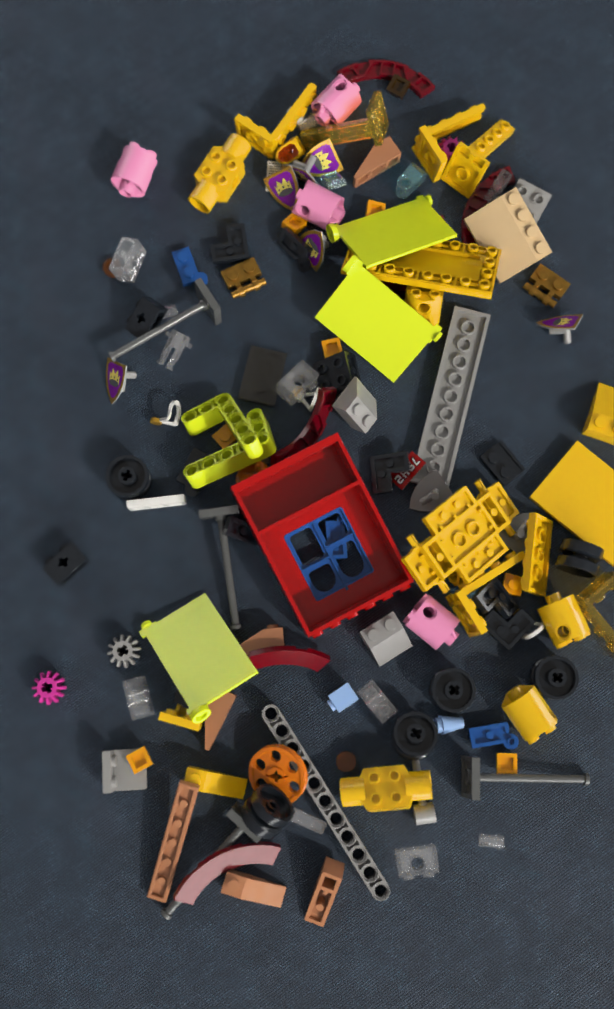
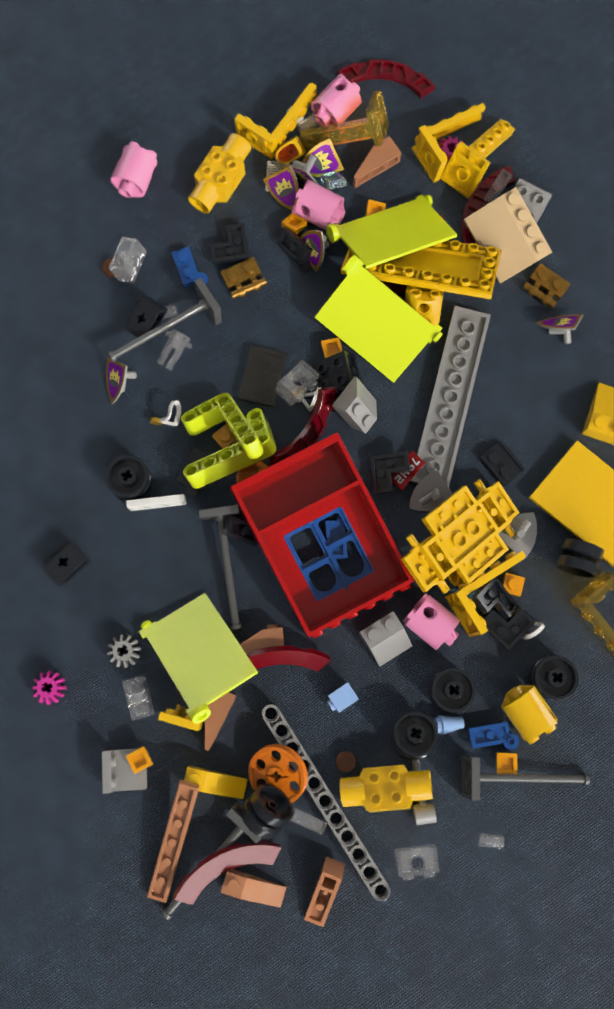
(376, 701): clear brick -> none
(398, 86): dark brown plate -> none
(409, 180): clear light blue piece -> none
(536, 554): yellow plate -> none
(563, 614): yellow cylinder -> none

